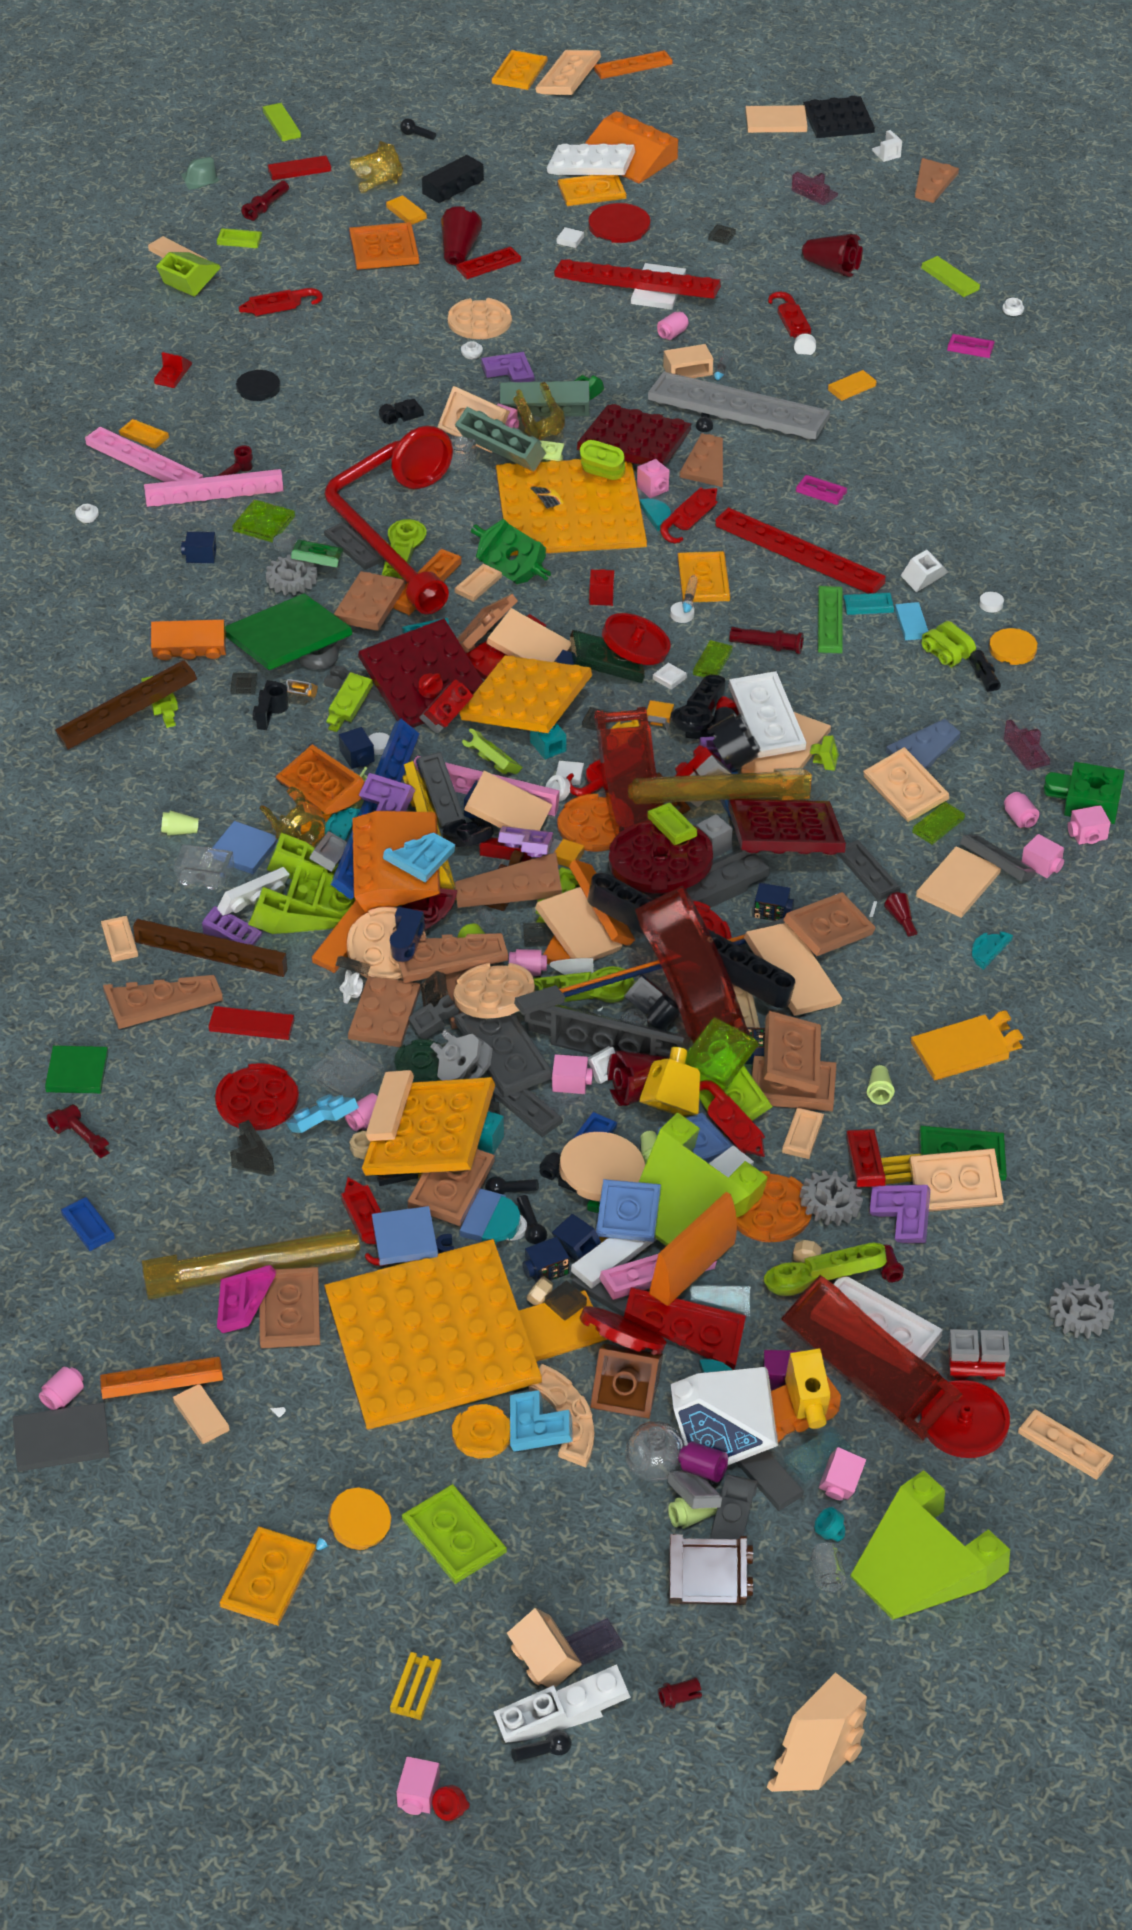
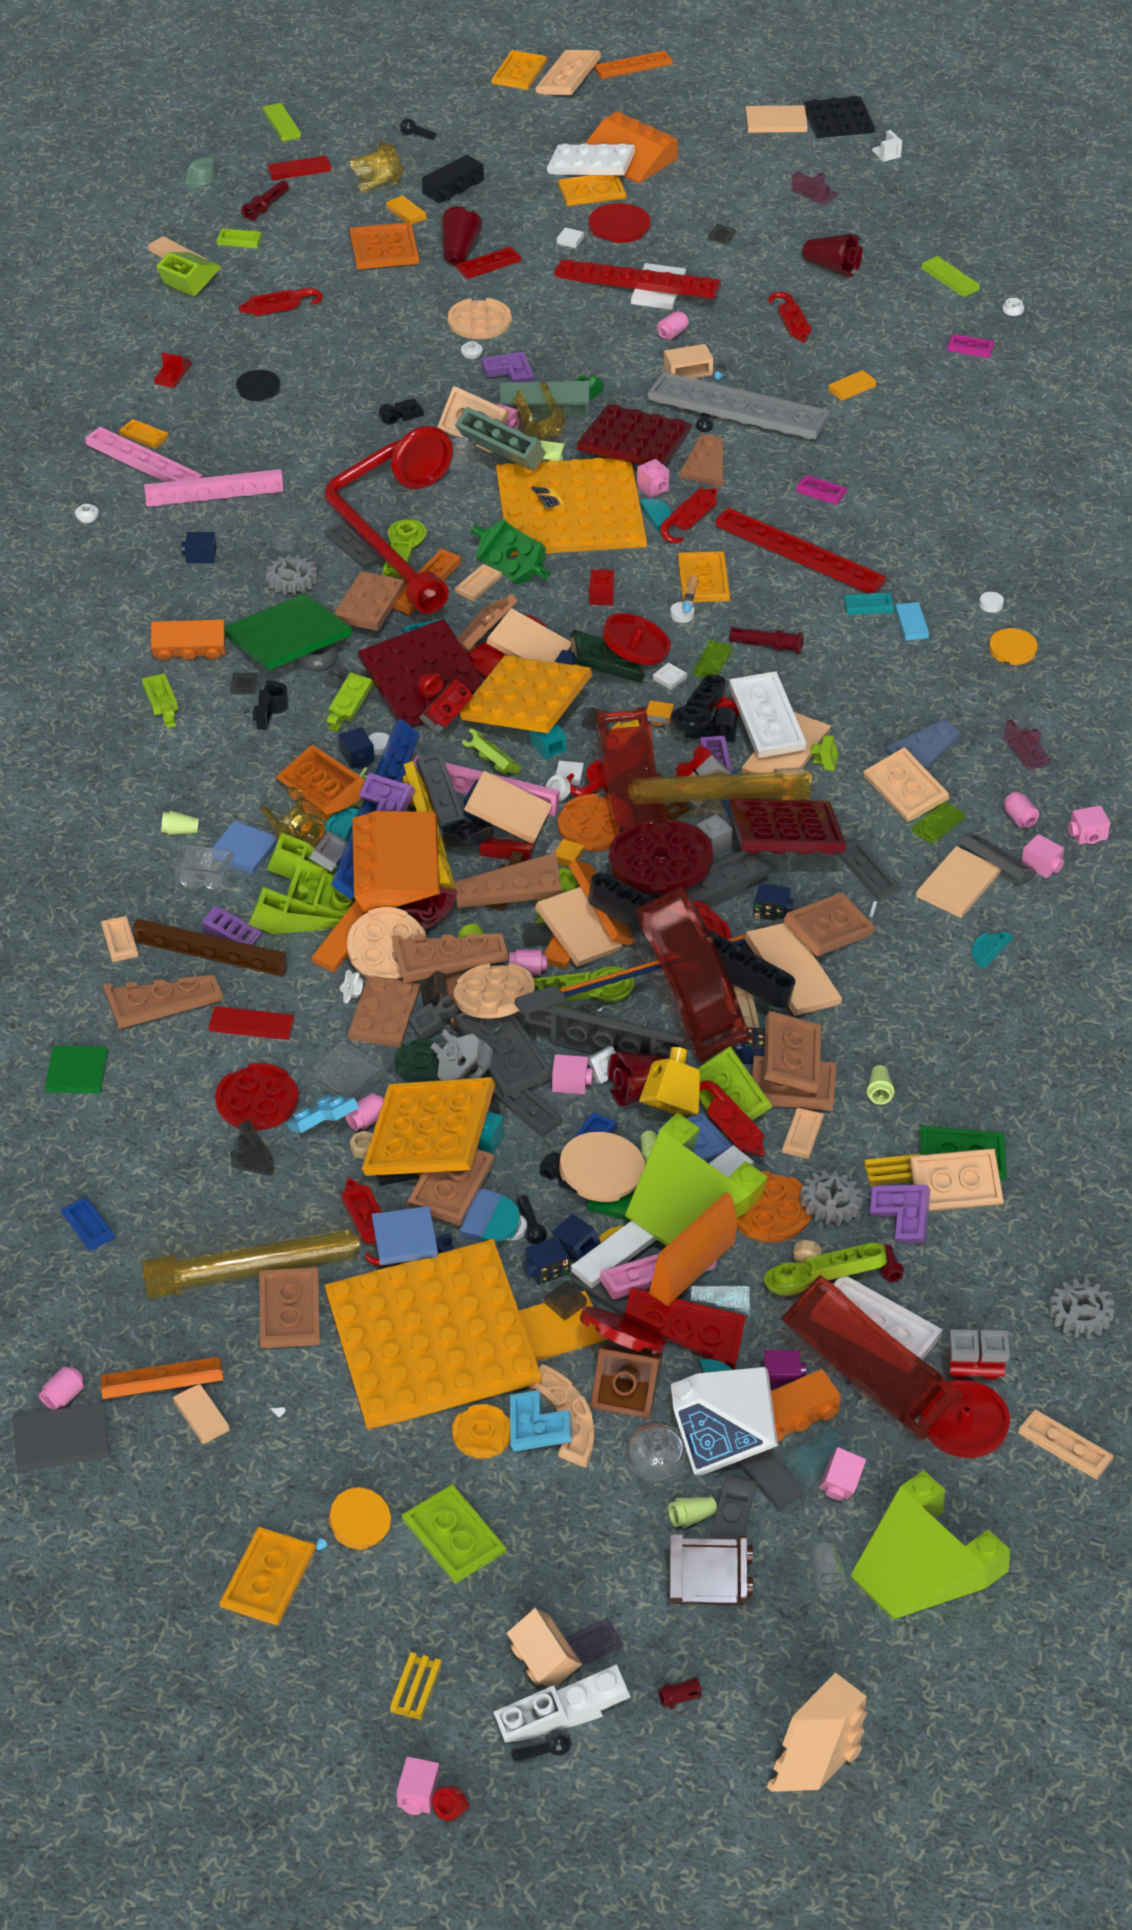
(69, 1118): dark red brick -> none
(126, 704): reddish brown plate -> none
(241, 1297): dark pink wing -> none
(243, 461): dark red brick -> none
(248, 893): white plate -> none
(263, 520): clear neon green plate -> none
(301, 688): piece -> none
(317, 553): green tile -> none
(353, 965): clear smoke tile -> none
(389, 1105): light nougat tile -> none
(408, 933): dark blue leg -> none
(421, 856): medium azure wing -> none
(499, 1185): black bar -> none
(533, 842): medium lavender plate -> none
(539, 1291): tan tile -> none
(573, 966): white sticker -> none
(602, 459): lime brick -> none
(628, 1210): medium blue tile -> none
(651, 1000): black plate -> none
(672, 823): lime tile -> none
(694, 1490): light grey tile -> none
(703, 1461): magenta brick -> none
(721, 1052): clear neon green plate -> none
(734, 741): black brick -> none
(805, 344): white tile -> none
(808, 1386): yellow torso -> none
(830, 619): bright green tile -> none
(830, 1524): teal tile -> none
(865, 1158): red tile -> none
(899, 907): dark red cone -> none
(923, 570): white slope -> none
(934, 179): nougat wing -> none
(948, 643): lime brick -> none
(966, 1045): light orange tile -> none
(979, 662): black pin -> none
(1087, 788): green brick -> none

